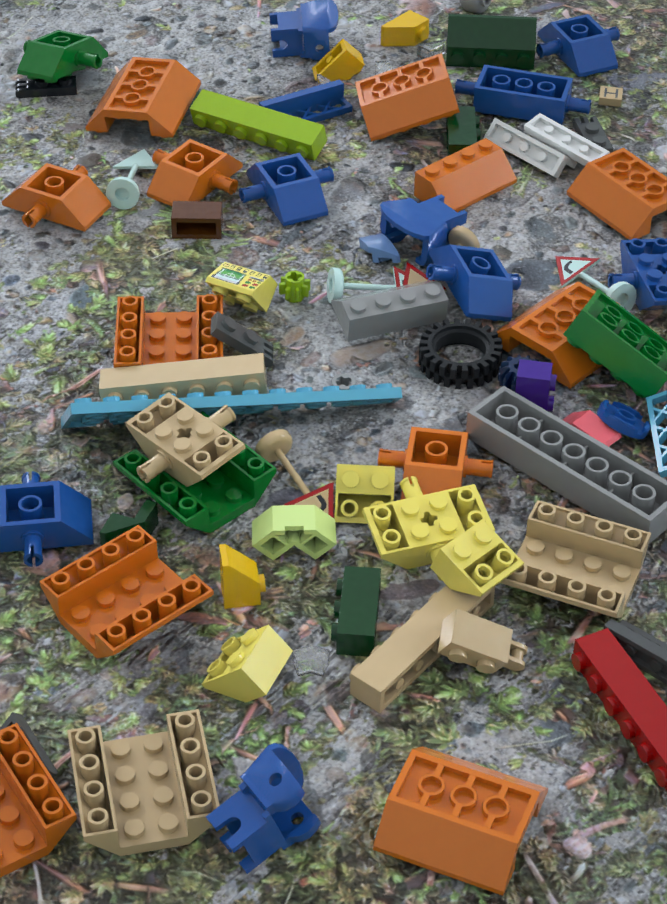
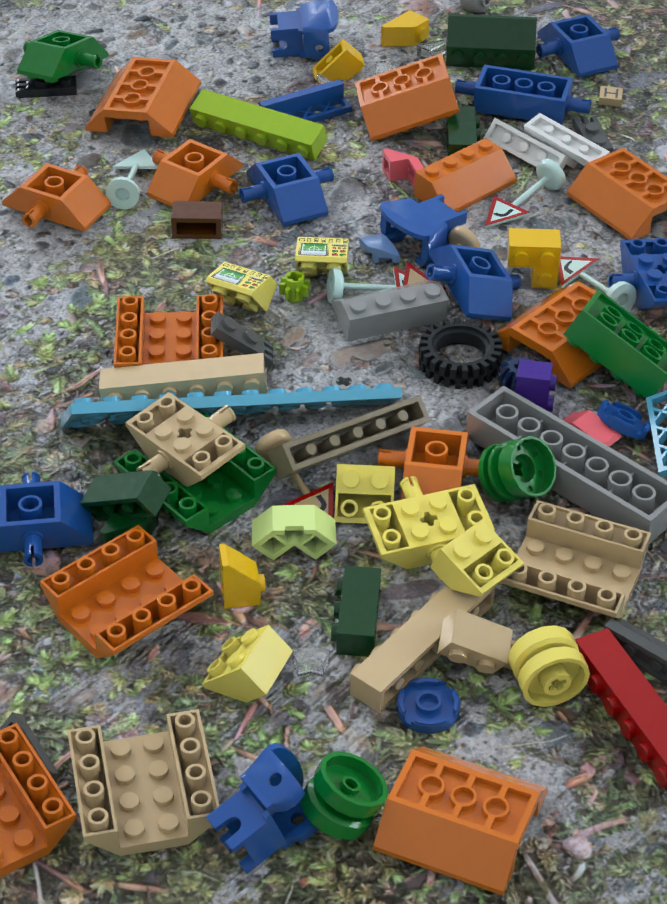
(126, 494): none -> dark green brick
(321, 254): none -> light yellow slope
(344, 795): none -> green wheel
(348, 437): none -> dark tan brick
(400, 165): none -> coral slope
(428, 705): none -> blue tile
(517, 469): none -> green wheel
(536, 250): none -> yellow brick
(548, 666): none -> light yellow wheel
(549, 175): none -> light aqua piece

